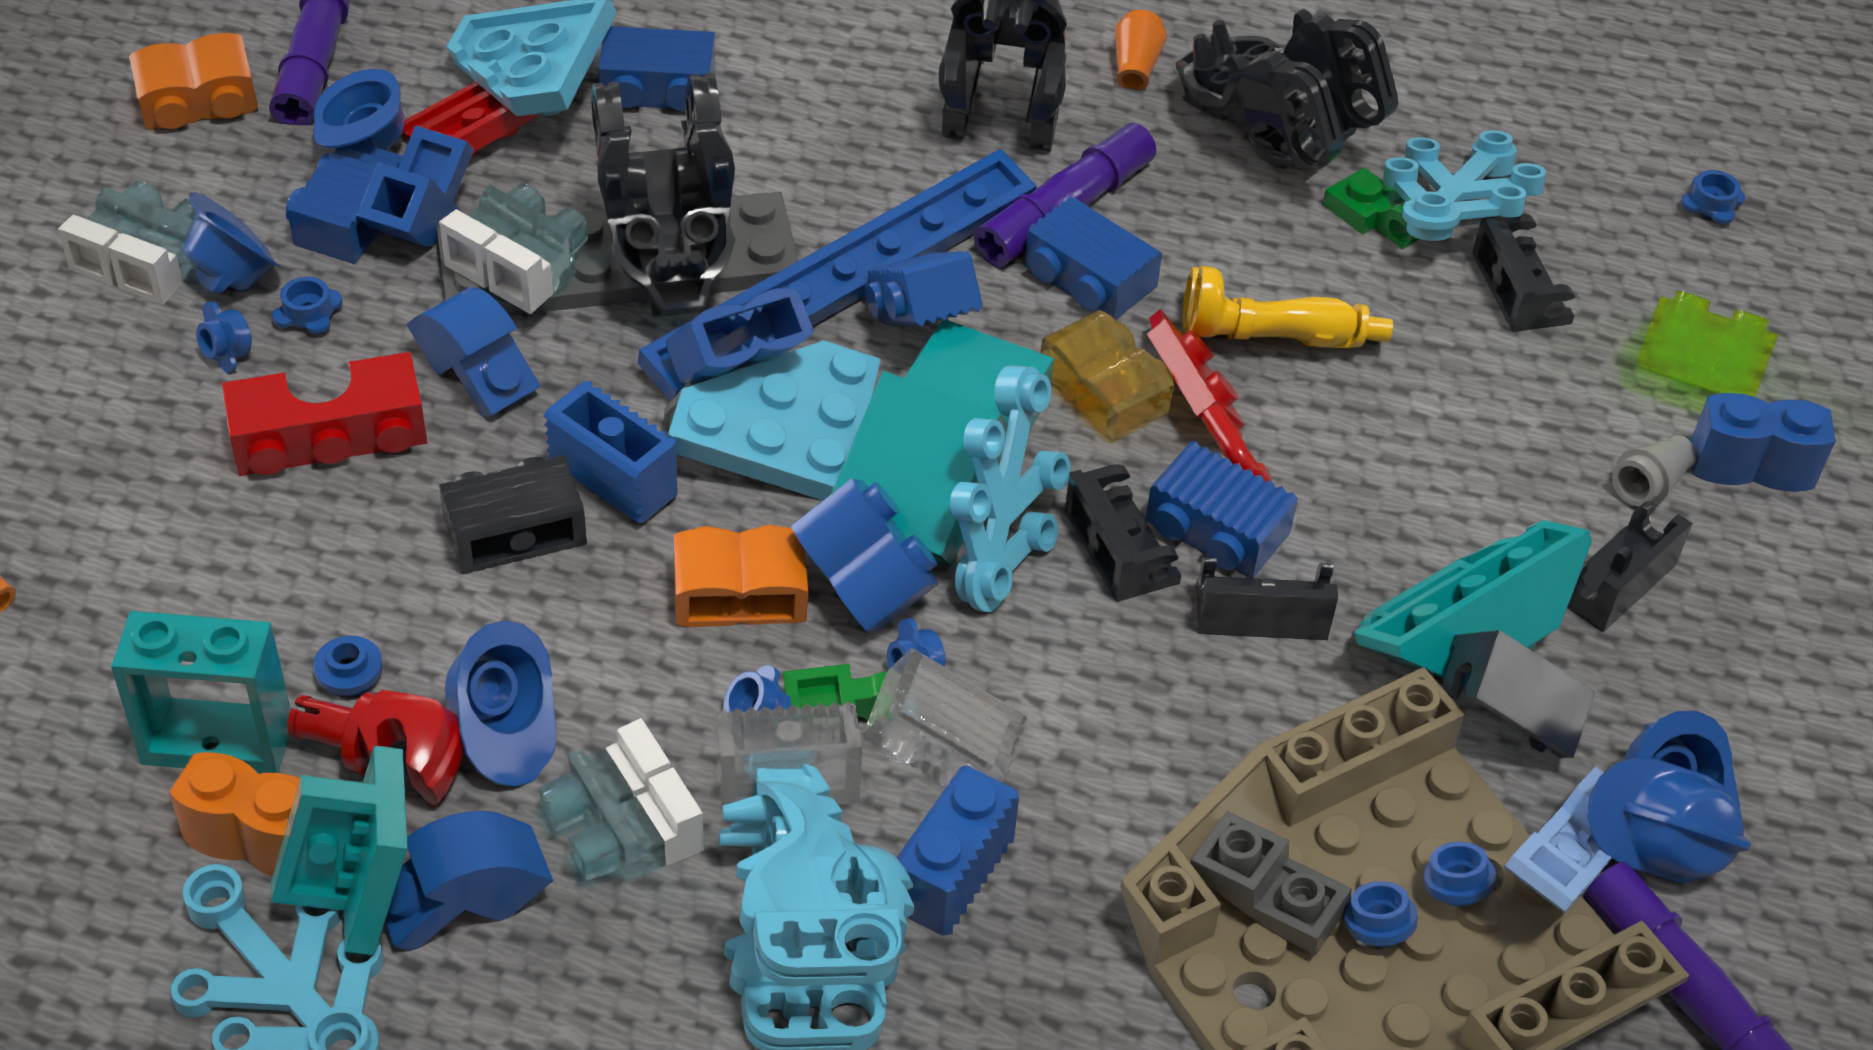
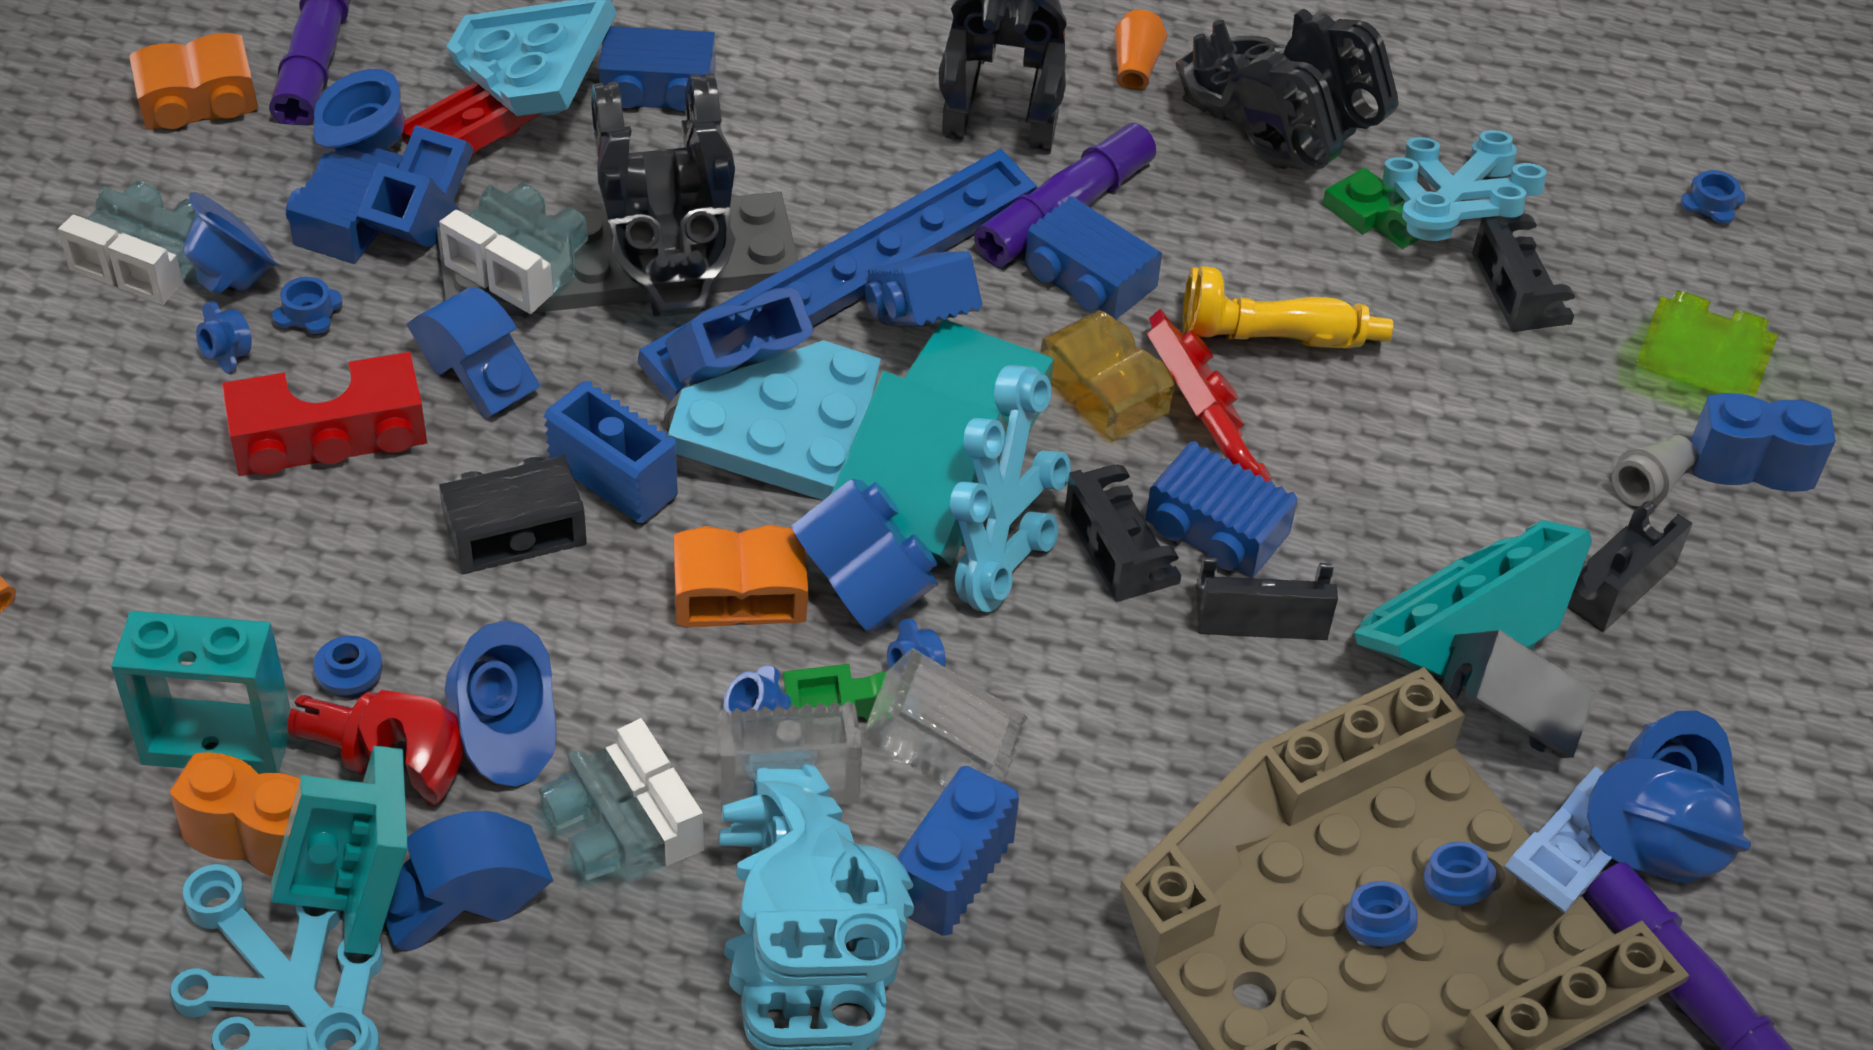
(1261, 880): dark grey slope -> none

